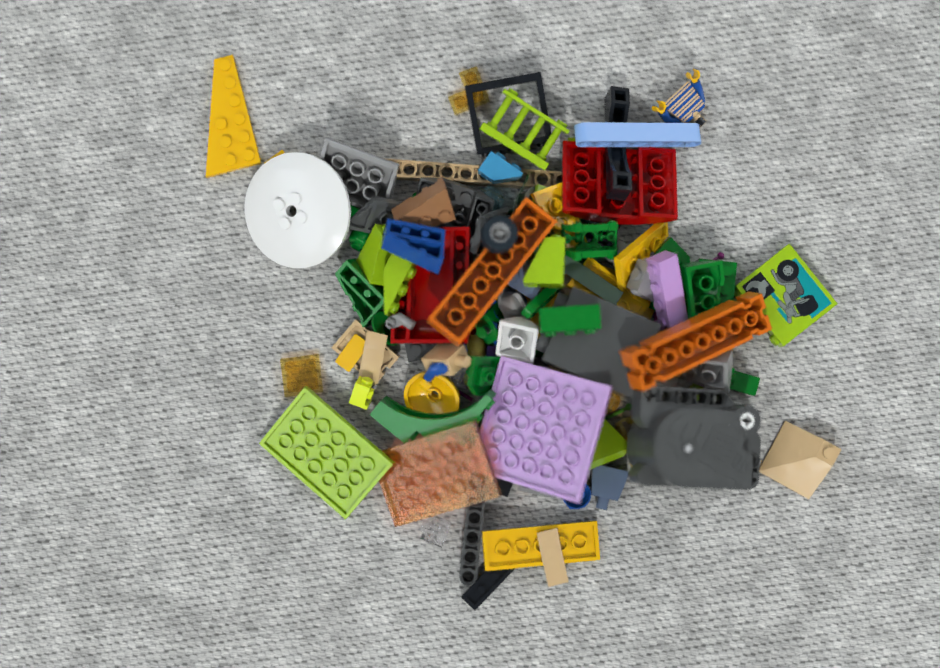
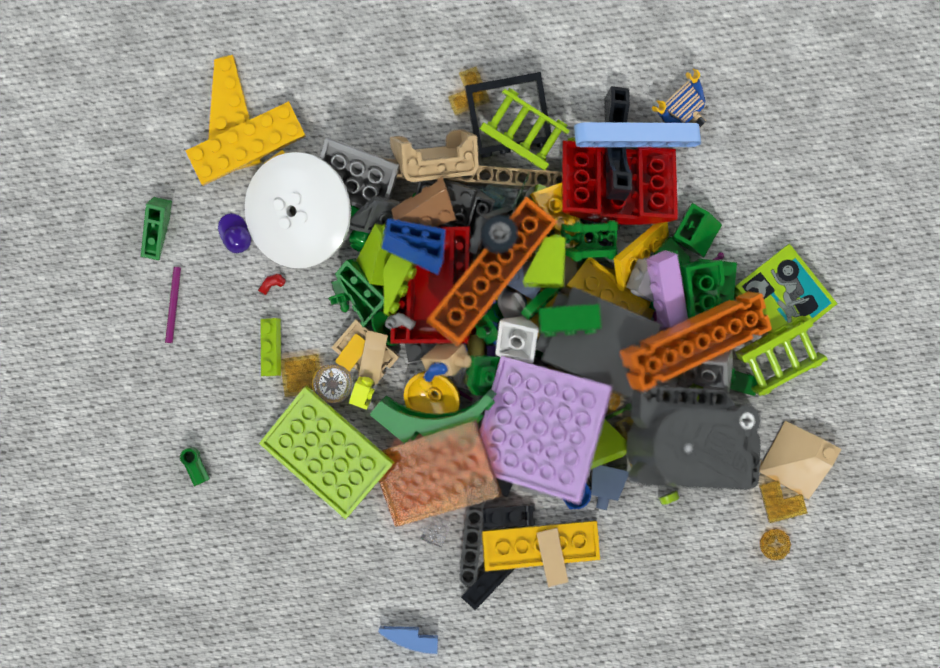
(155, 227): none -> green slope
(173, 305): none -> magenta bar
(196, 468): none -> green piece
(234, 233): none -> dark purple cap
(245, 143): none -> yellow plate
(270, 281): none -> red arm
(270, 346): none -> lime plate
(332, 383): none -> clear piece
(339, 297): none -> green piece
(410, 638): none -> medium blue slope
(453, 160): none -> tan windscreen
(498, 170): dark azure slope -> none
(508, 516): none -> black plate
(592, 281): sand green sticker -> none
(669, 498): none -> lime tile
(696, 230): none -> green slope
(766, 345): none -> lime fence
(770, 537): none -> clear yellow gear
(780, 508): none -> clear yellow plate

